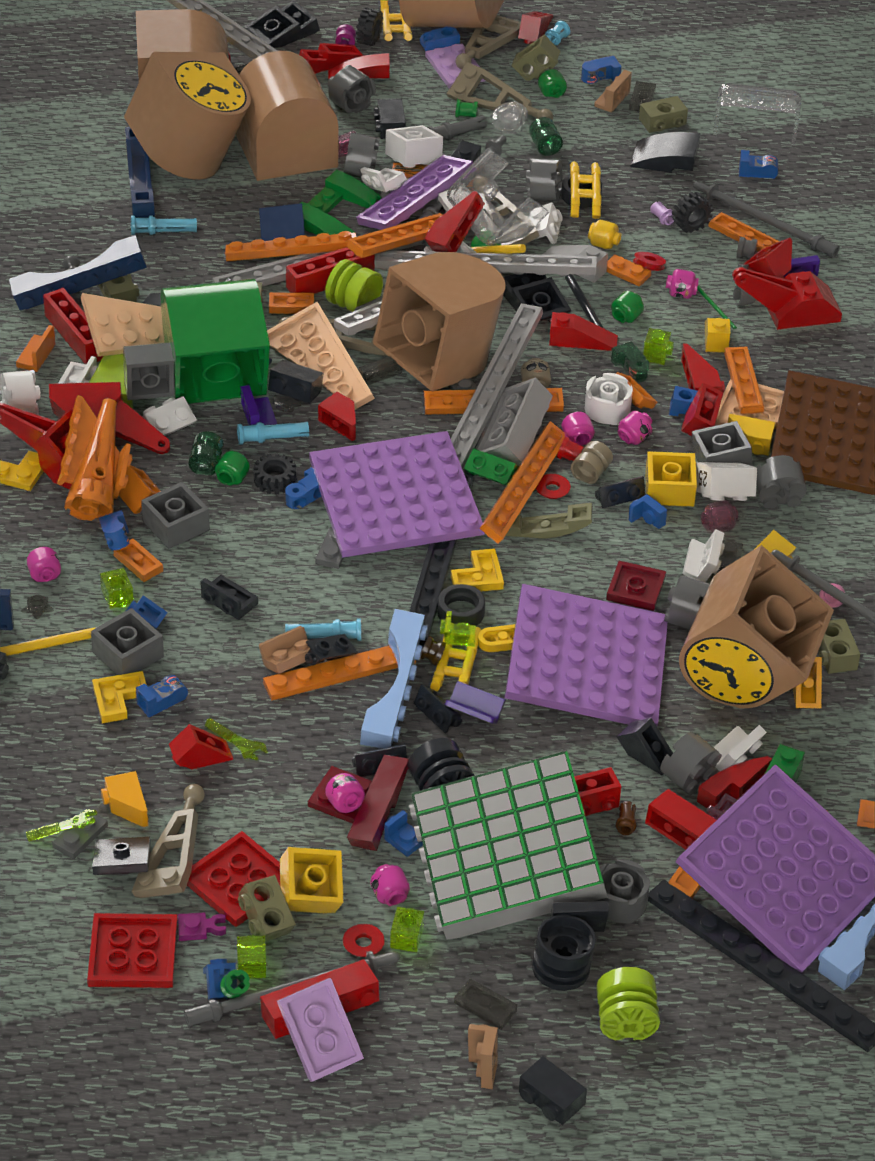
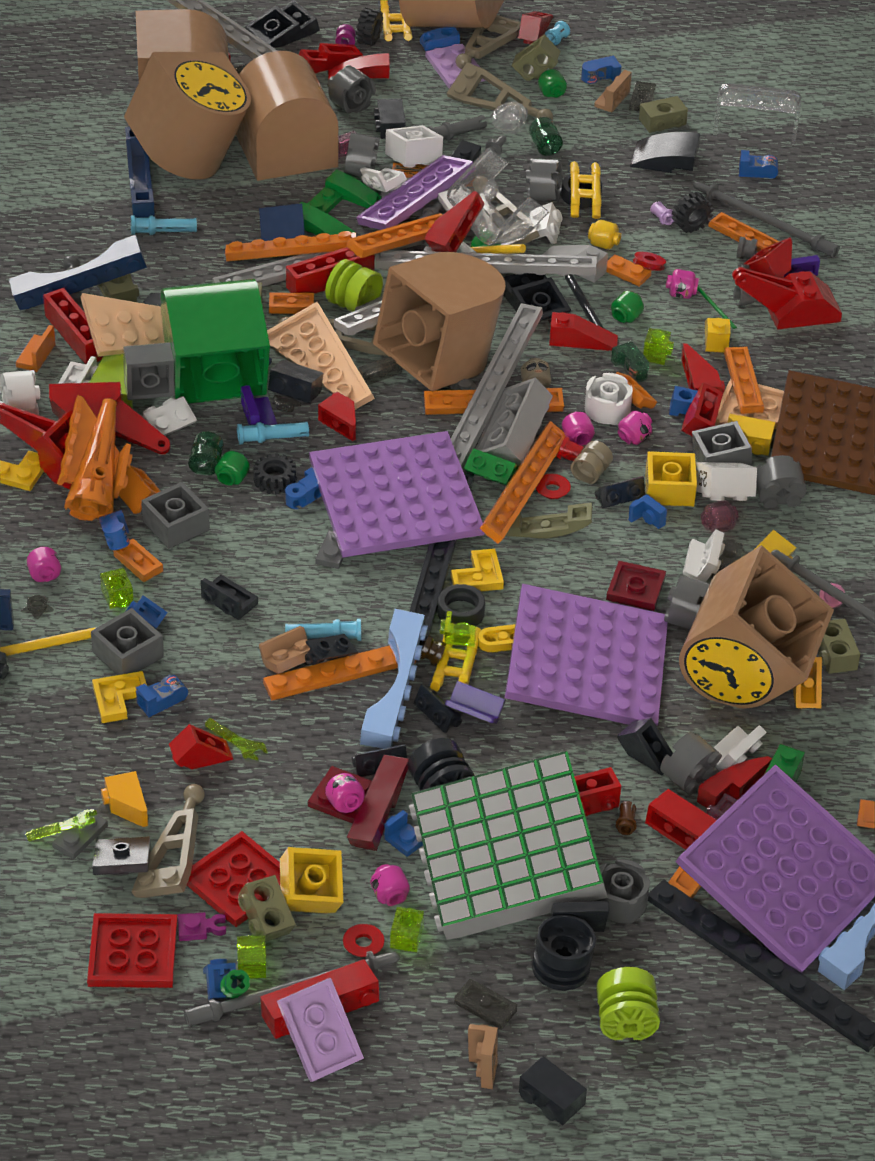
(466, 109): green bush -> none

